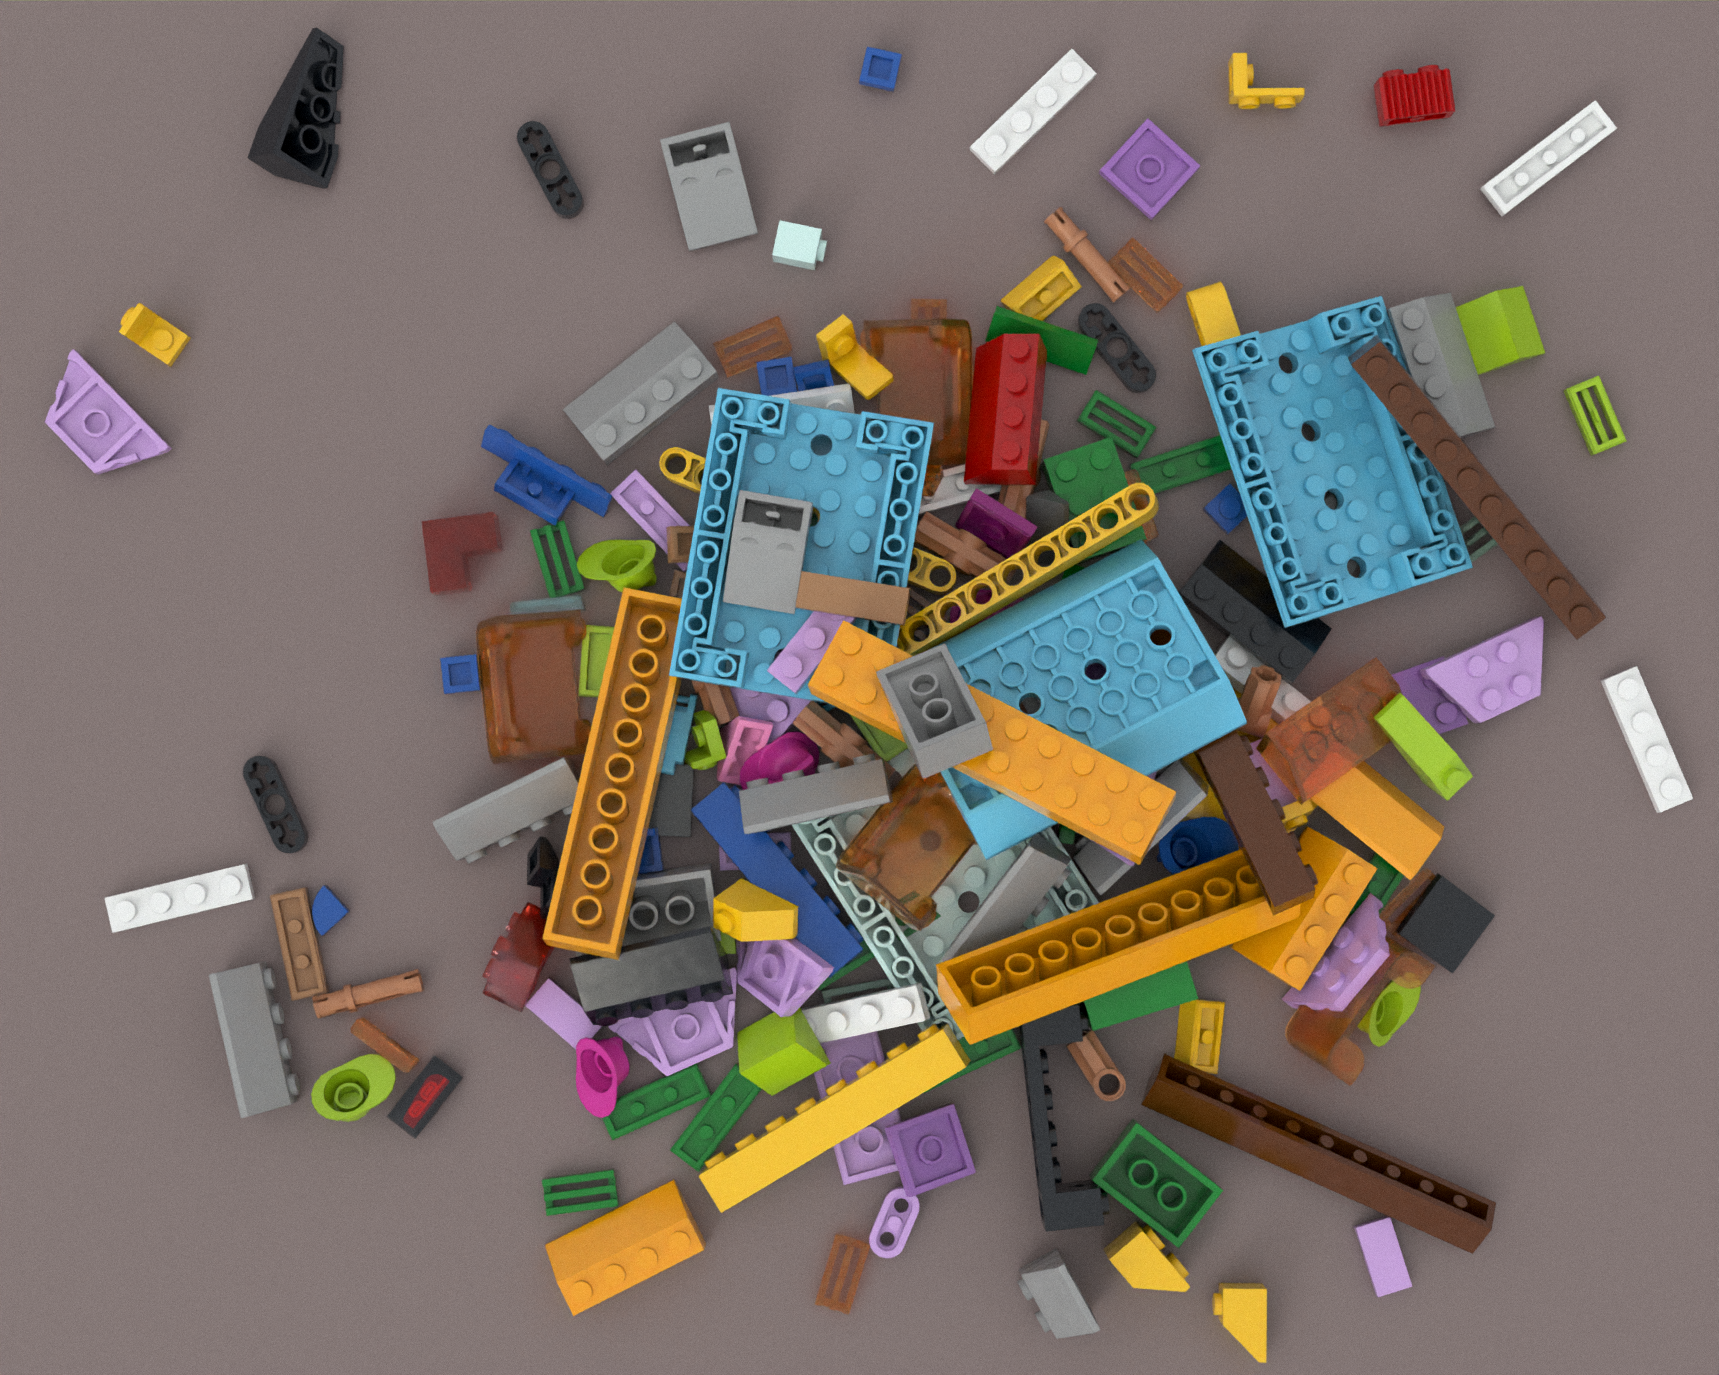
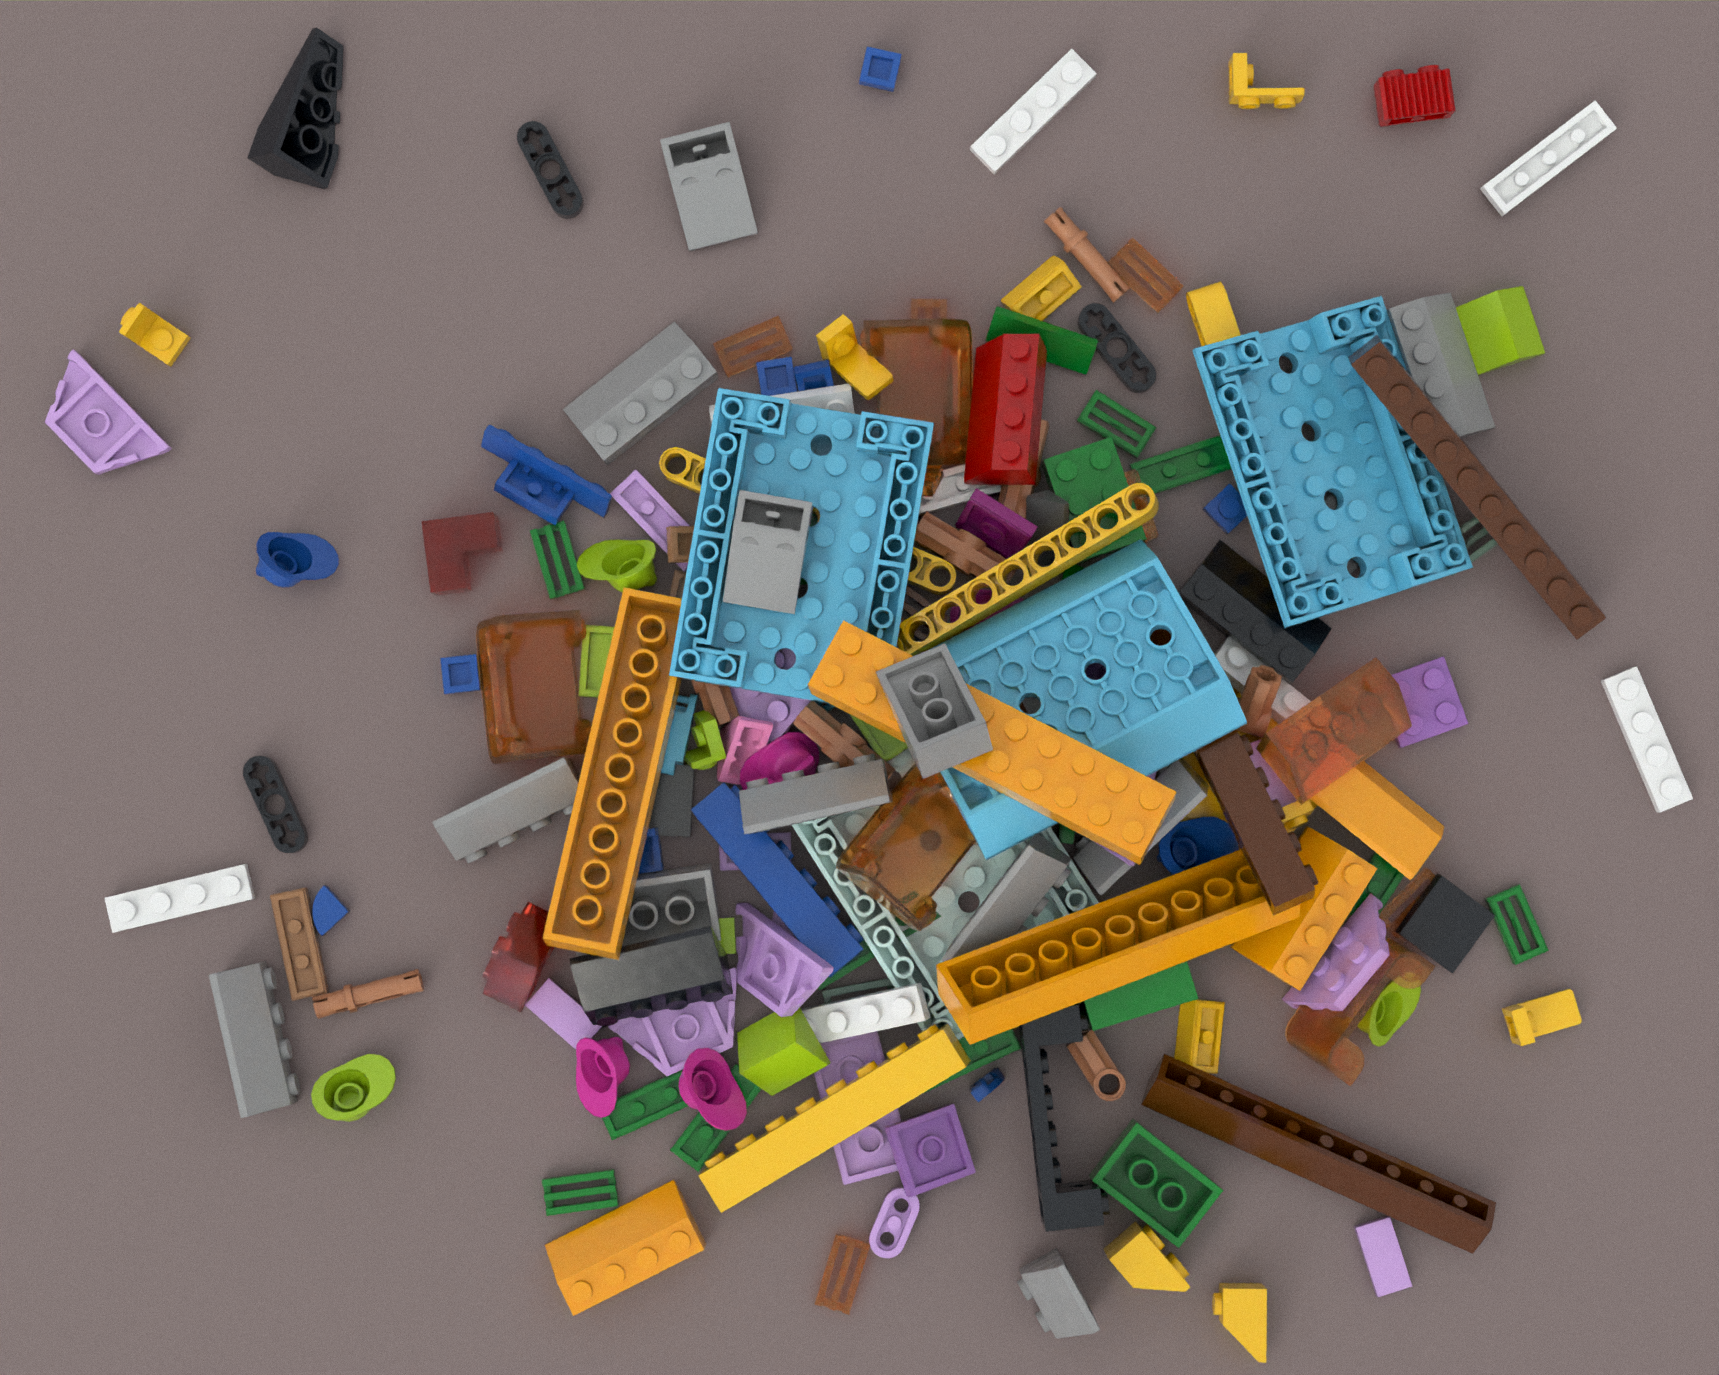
(294, 557): none -> blue piece
(384, 1045): clear orange tile -> none
(424, 1097): slope -> none
(542, 872): black slope -> none
(564, 603): clear light blue tile -> none
(711, 1089): none -> dark pink piece
(754, 914): yellow slope -> none
(798, 245): light aqua brick -> none
(806, 649): lavender plate -> none
(853, 598): medium nougat tile -> none
(987, 1084): none -> blue tile
(1149, 169): medium lavender plate -> none
(1423, 747): lime slope -> none
(1494, 672): lavender wing -> none
(1503, 896): none -> green tile
(1541, 1016): none -> yellow bracket
(1582, 421): lime tile -> none

